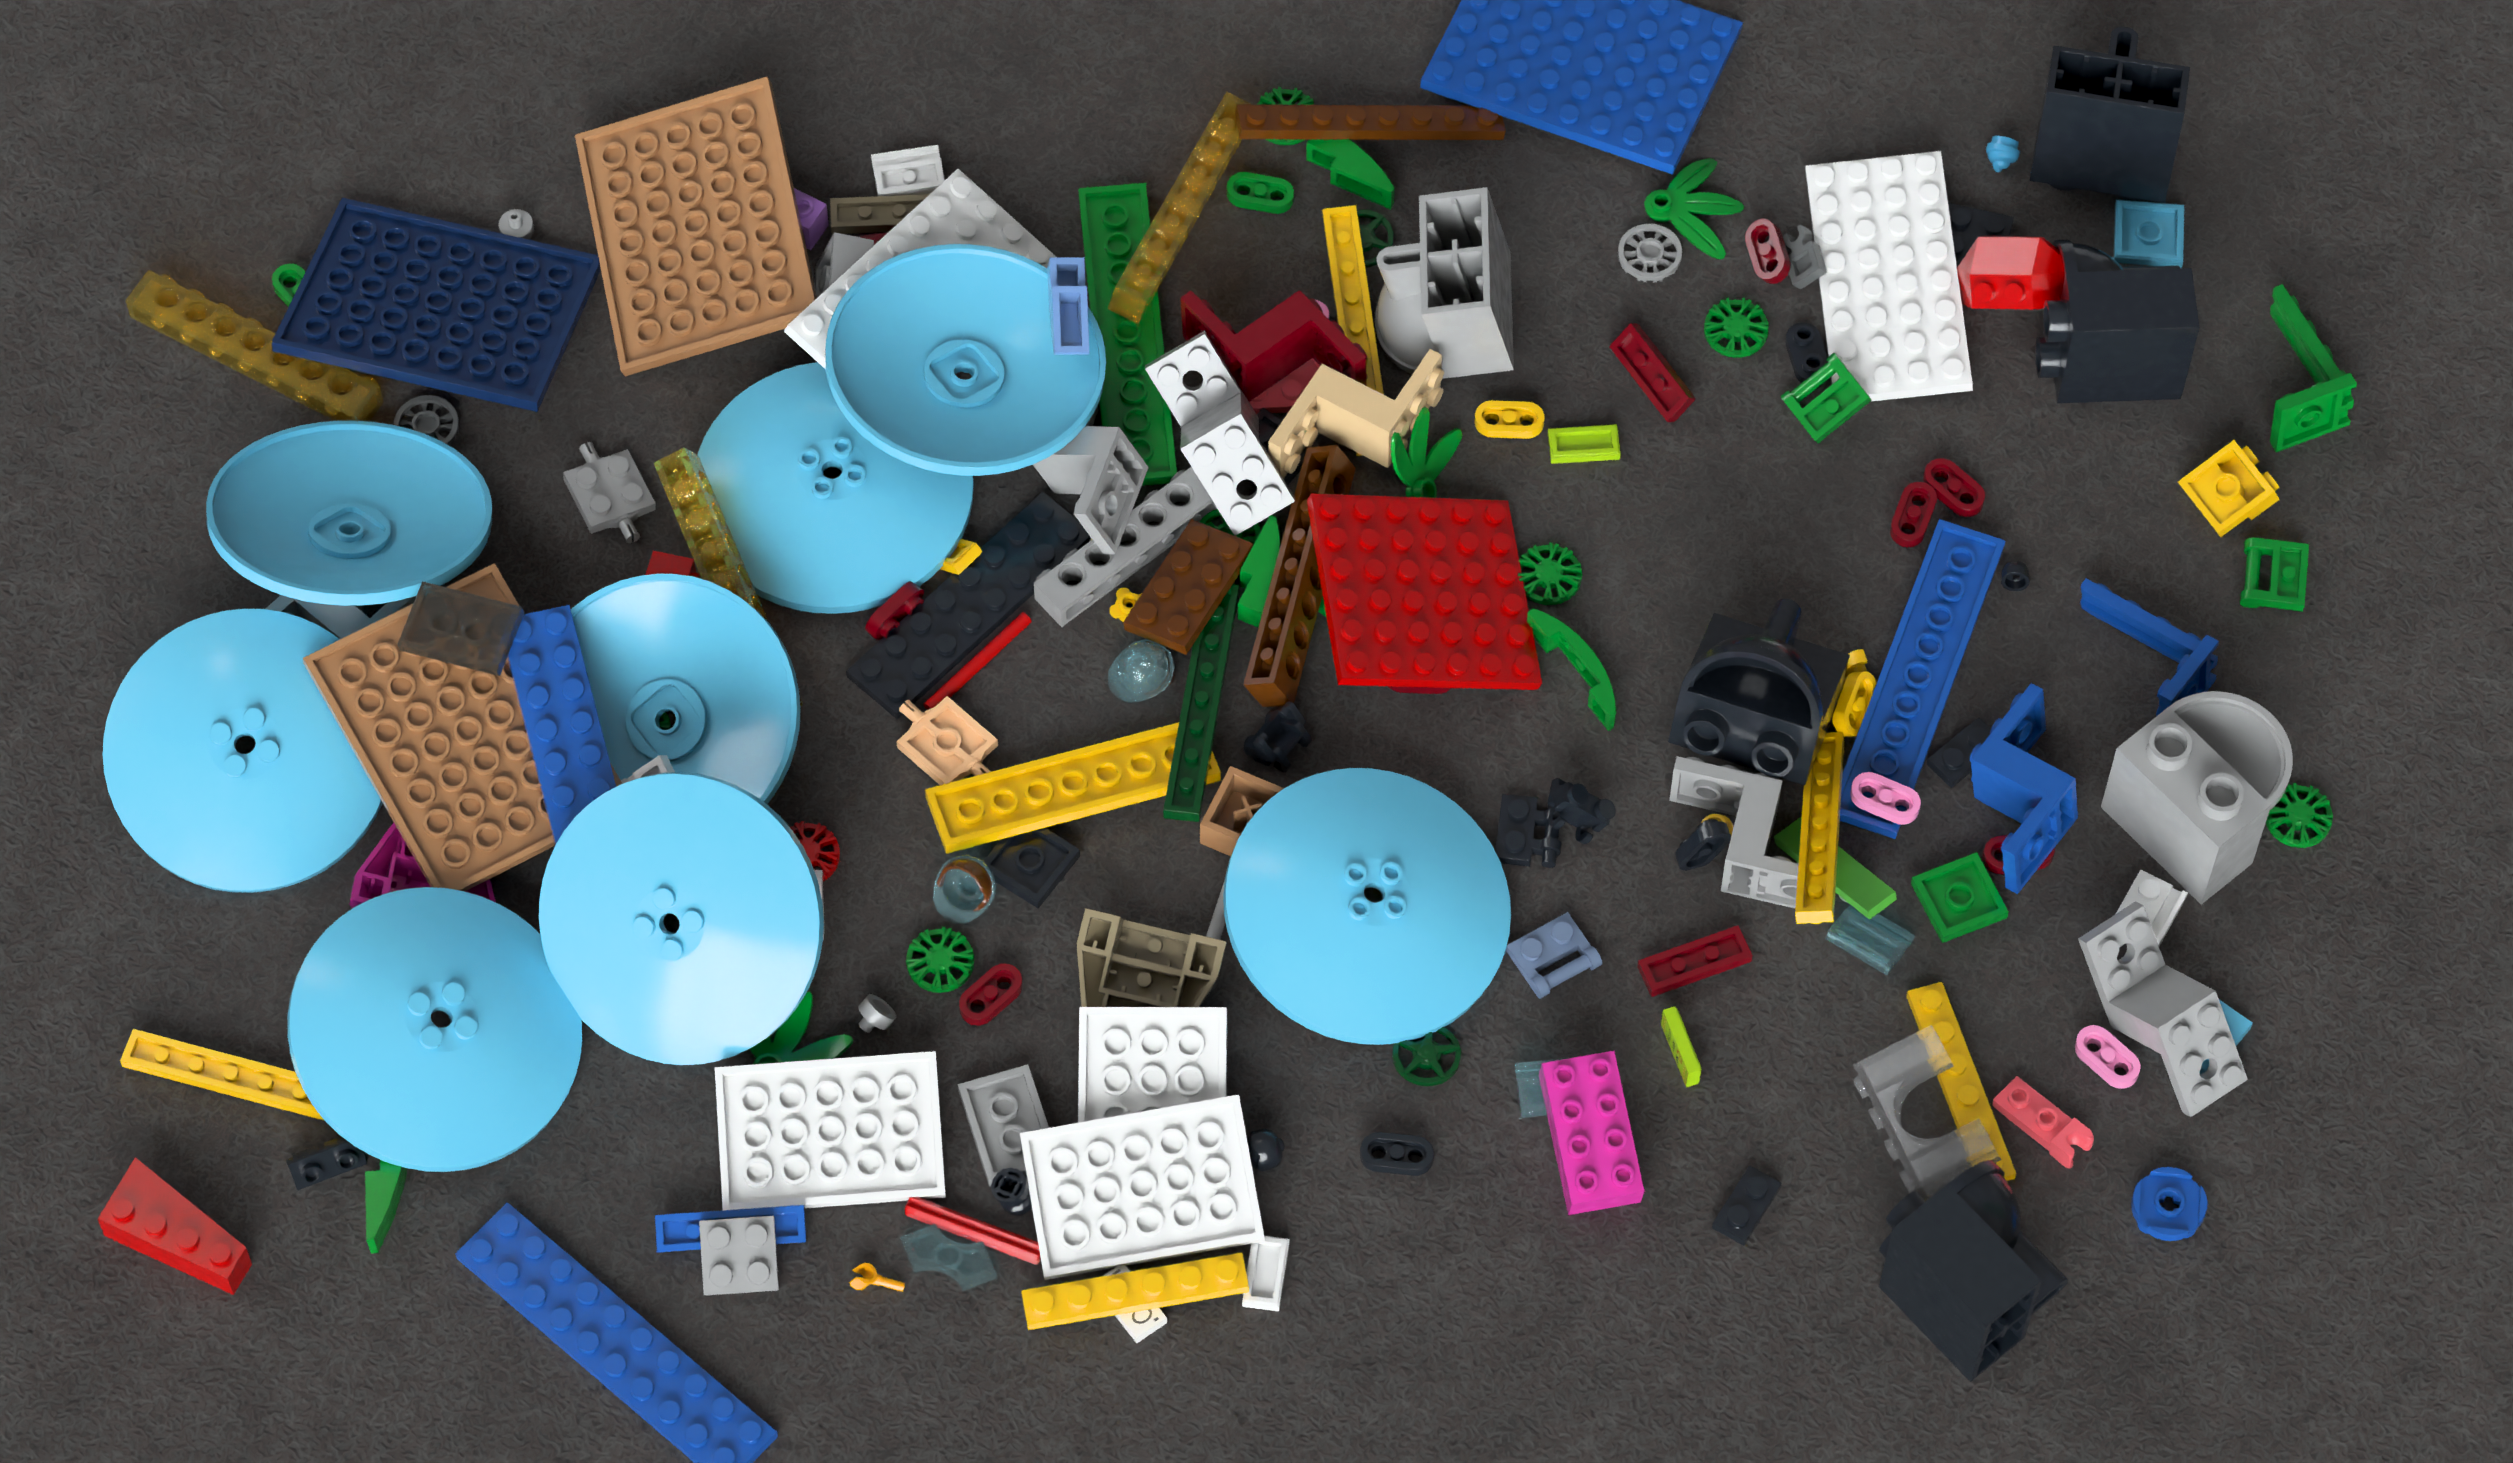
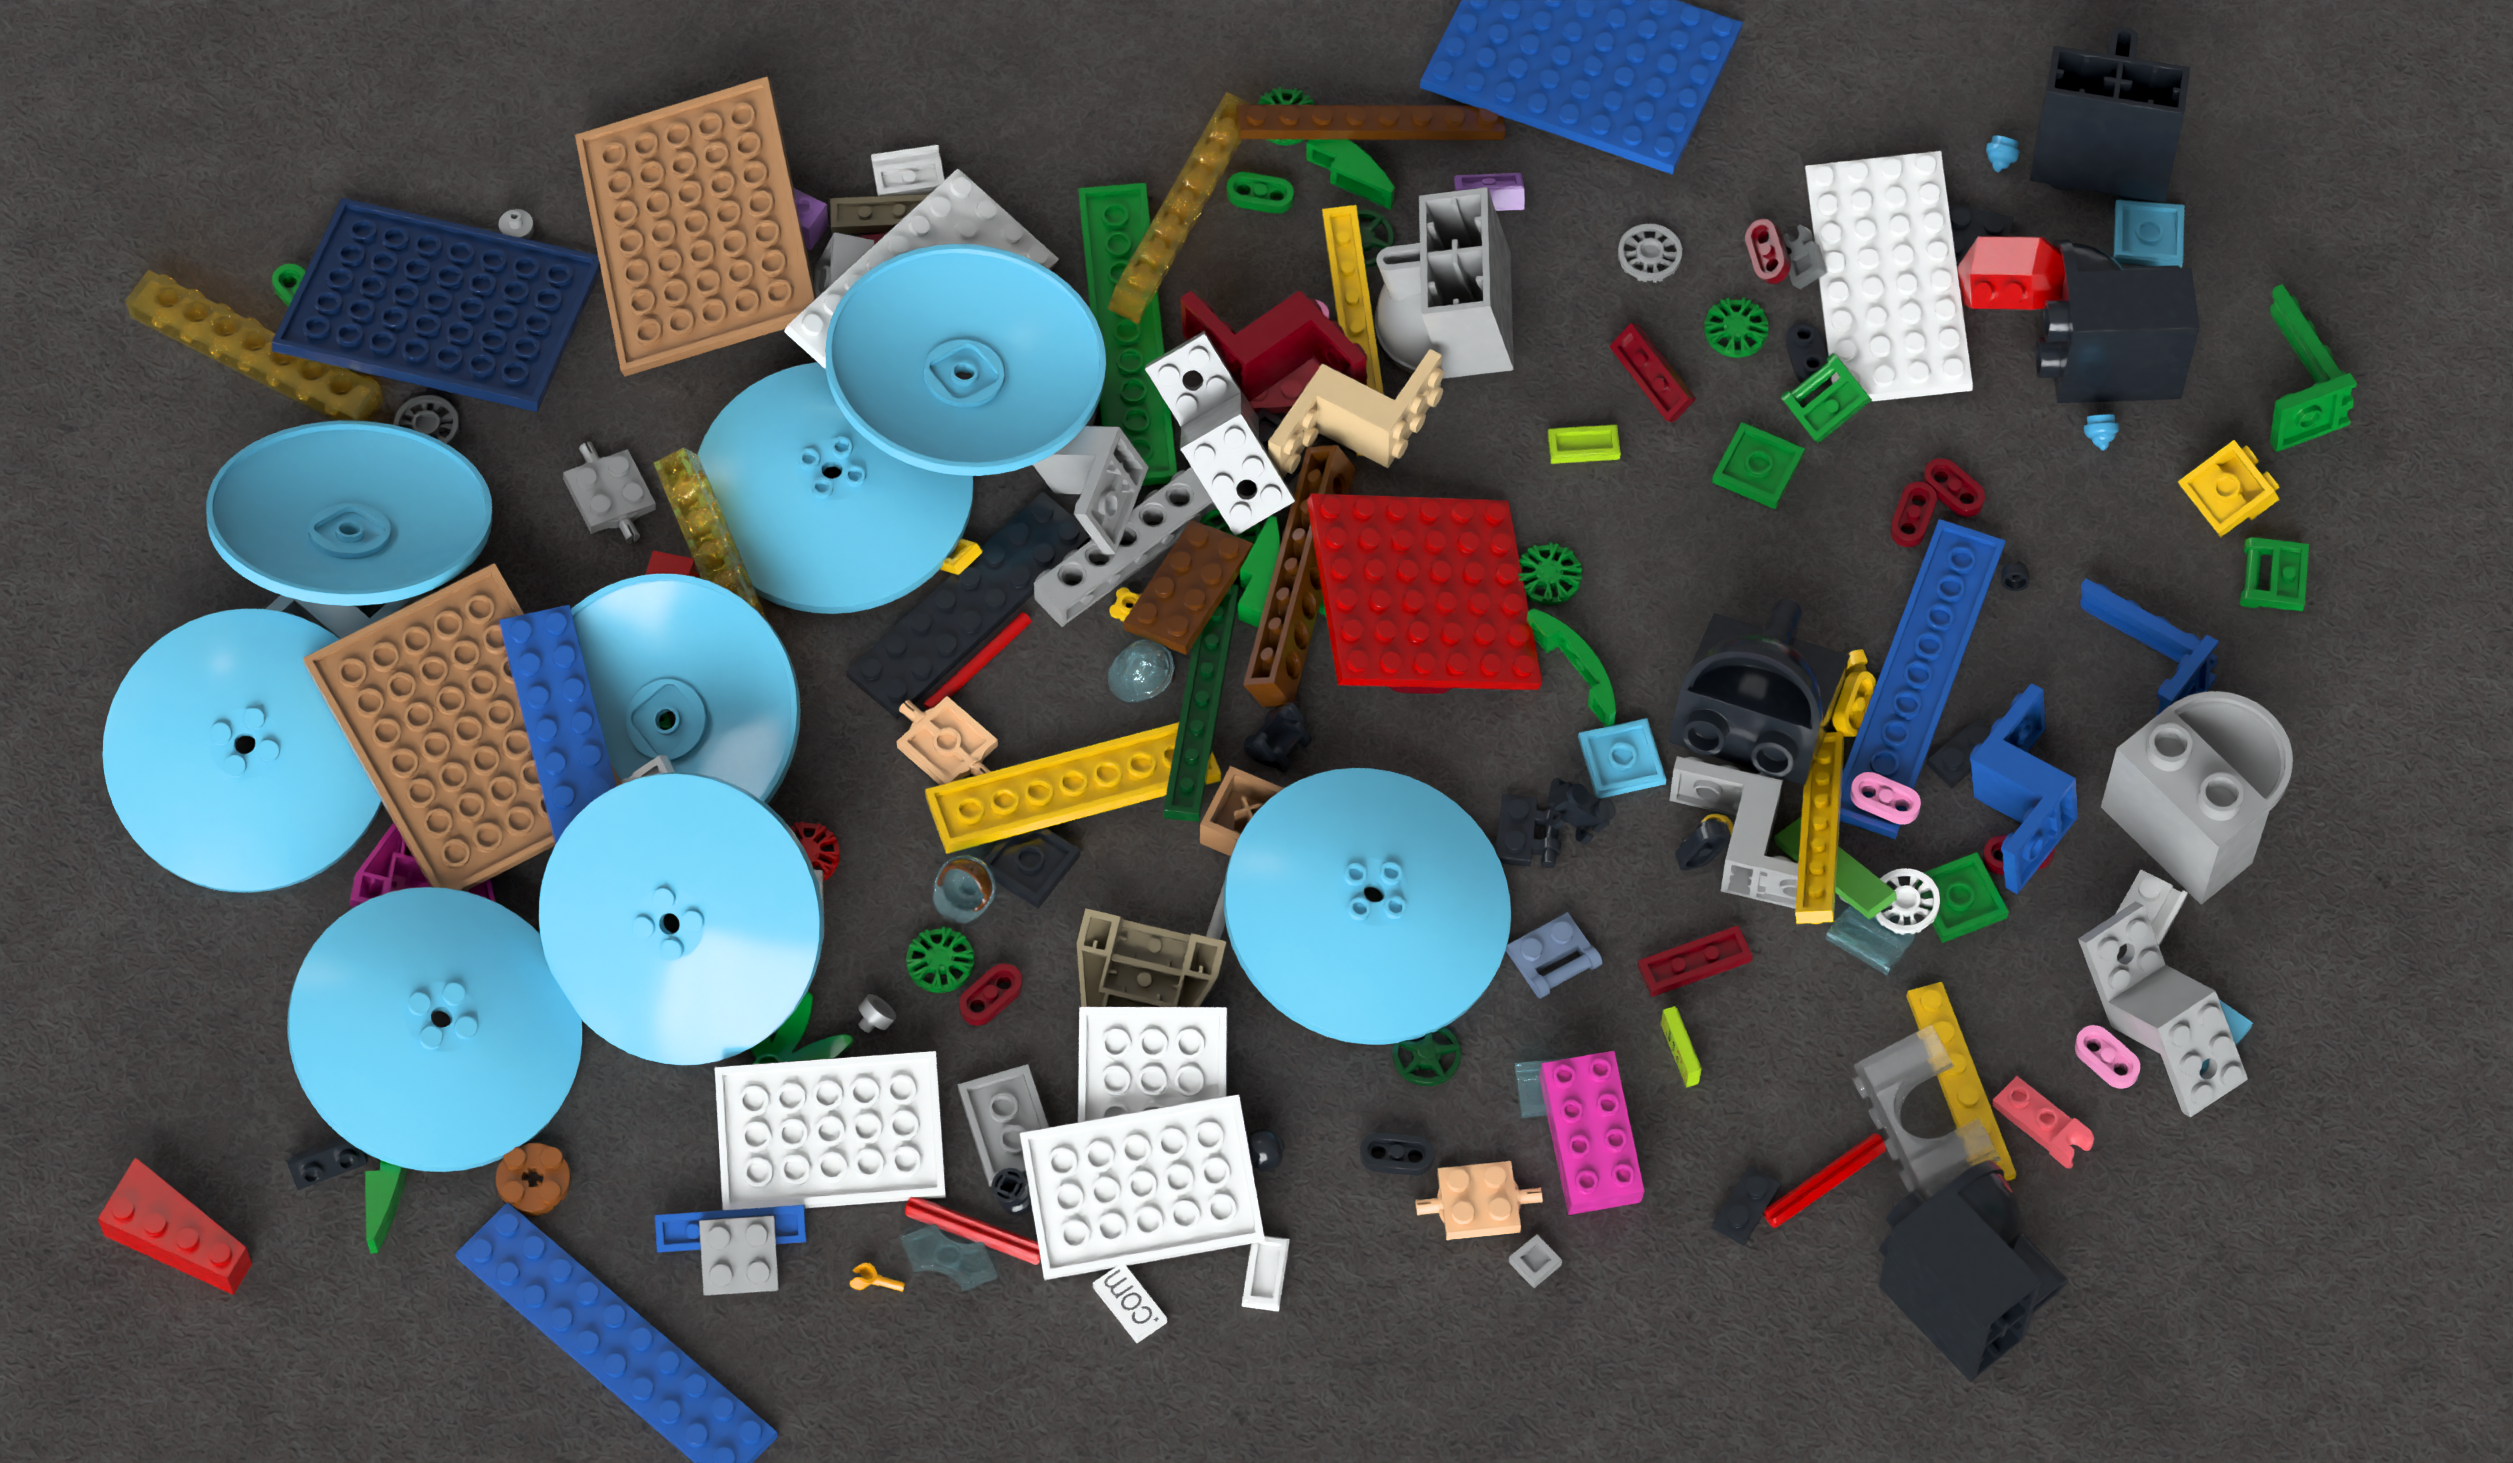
(217, 1072): yellow plate -> none
(460, 628): clear smoke plate -> none
(533, 1158): none -> dark orange plate
(894, 610): dark red plate -> none
(1068, 305): medium blue slope -> none
(1135, 1291): yellow plate -> none
(1415, 470): green plant -> none
(1478, 1200): none -> light nougat plate
(1504, 188): none -> medium lavender slope
(1509, 418): yellow plate -> none
(1535, 1261): none -> light grey plate
(1622, 758): none -> medium azure tile
(1681, 204): green plant -> none
(1758, 465): none -> green plate
(1824, 1180): none -> red axle
(1909, 902): none -> white wheel
(2101, 430): none -> dark azure plate
(2165, 1224): blue plate -> none
(2300, 816): green wheel -> none

